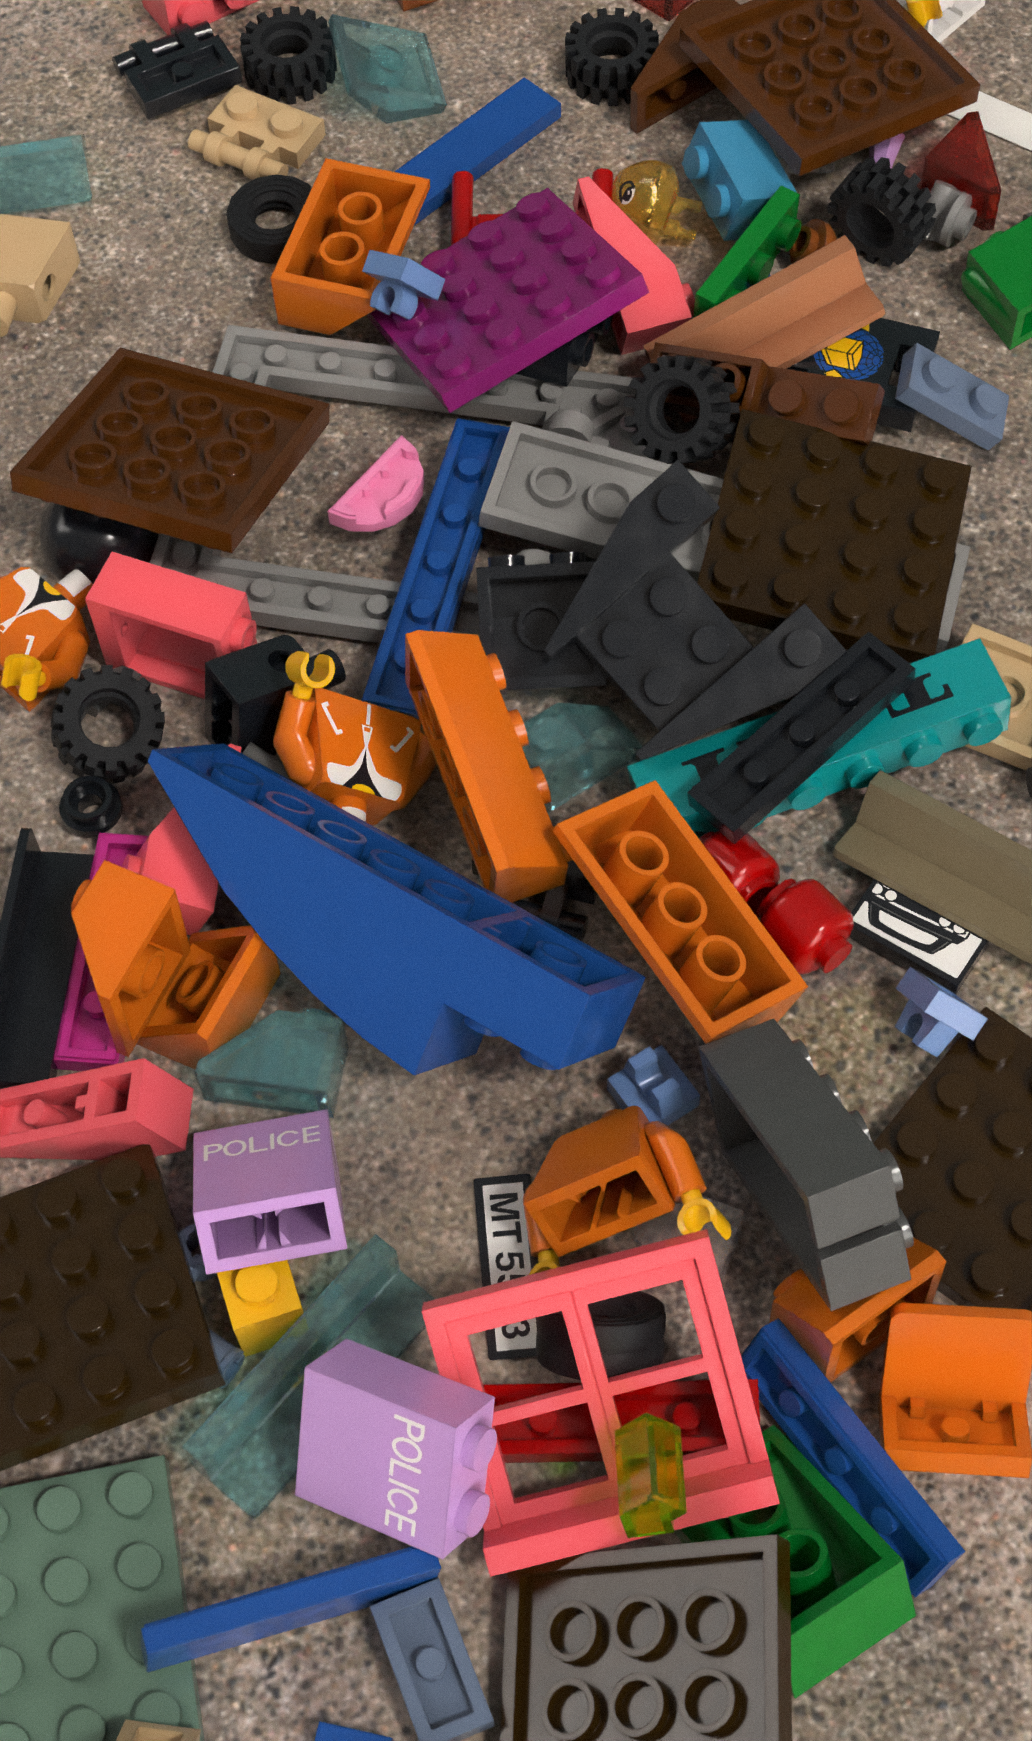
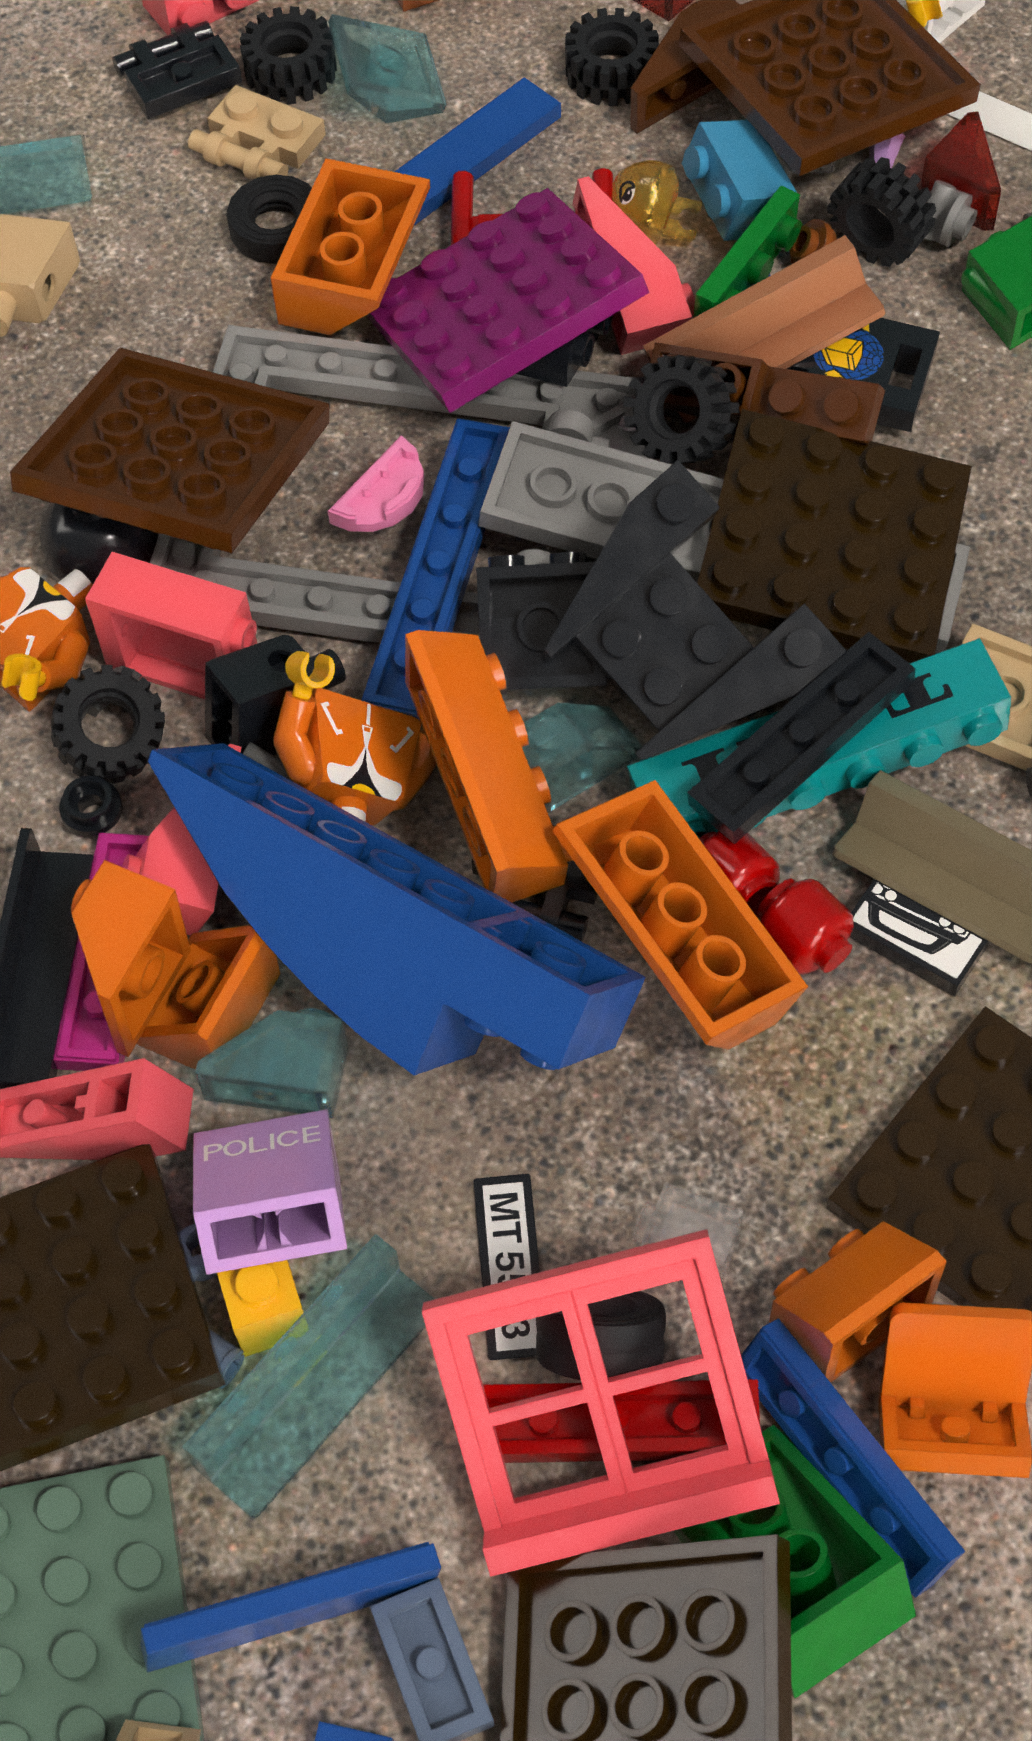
(395, 1447): lavender brick -> none
(400, 283): medium blue tile -> none
(610, 1181): orange torso -> none
(649, 1476): clear neon green piece -> none
(654, 1085): medium blue tile -> none
(808, 1163): dark grey piece -> none
(935, 1013): medium blue tile -> none
(952, 396): sand blue plate -> none

